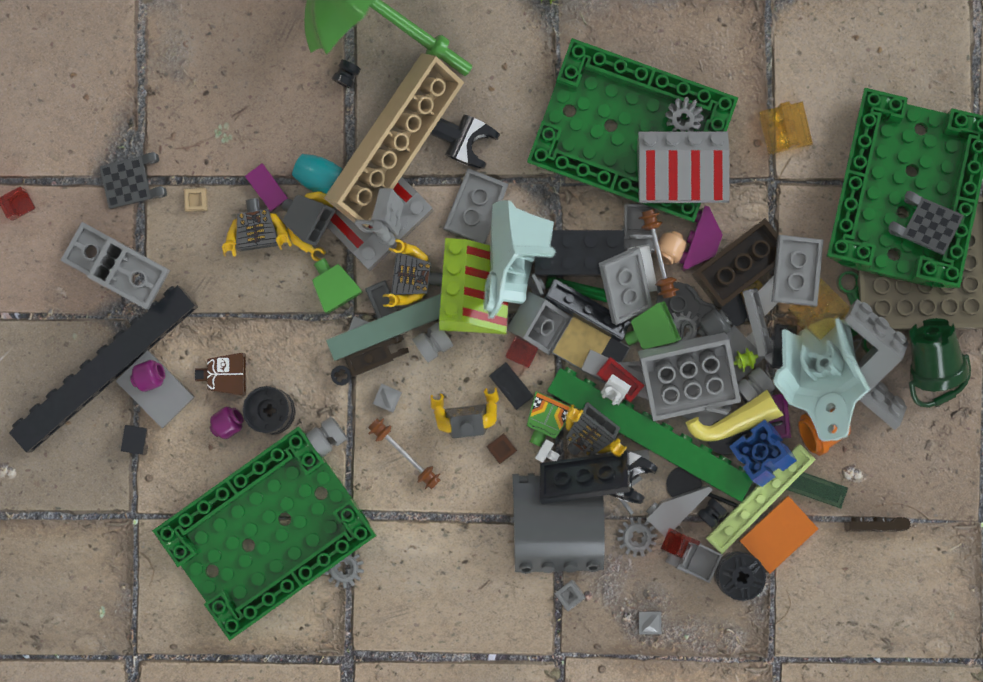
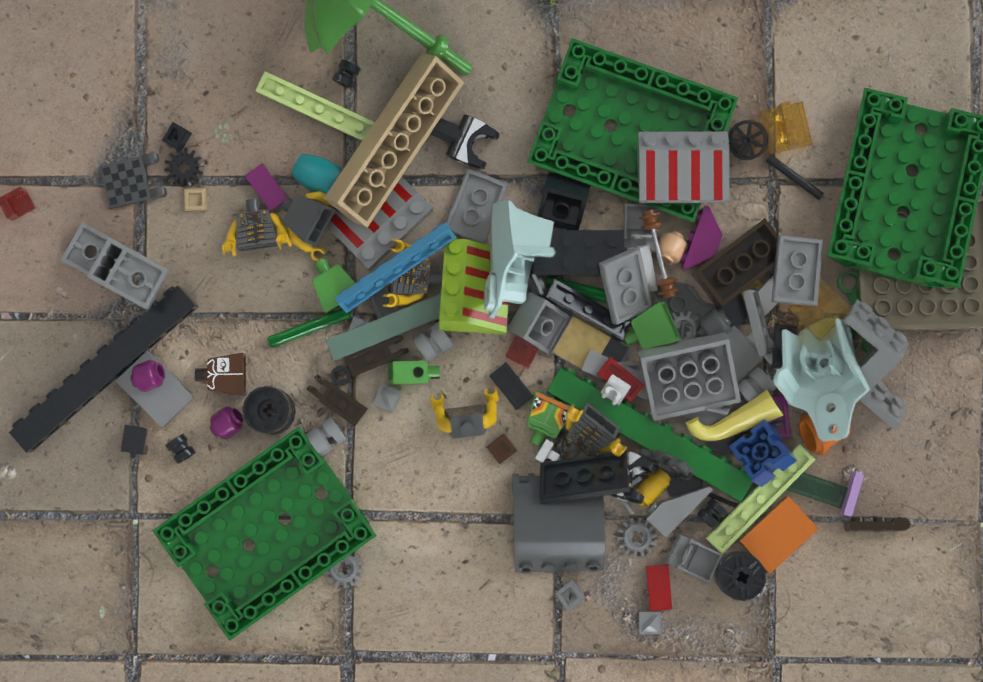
(176, 136): none -> black tile
(180, 448): none -> black wheel
(189, 174): none -> black gear
(308, 327): none -> green axle
(314, 106): none -> yellowish green plate
(339, 401): none -> dark brown hinge
(382, 432): dark orange axle -> none
(385, 216): light grey piece -> none
(396, 267): none -> dark azure plate
(402, 372): none -> bright green torso
(563, 201): none -> black slope
(653, 487): none -> yellow head
(659, 587): none -> red tile
(668, 463): none -> dark grey tile
(676, 119): light grey gear -> none
(677, 542): clear red panel -> none
(745, 359): lime wheel -> none
(748, 140): none -> black wheel
(788, 172): none -> black bar
(854, 486): none -> lavender tile
(930, 225): dark grey flag -> none
(937, 361): dark green piece -> none

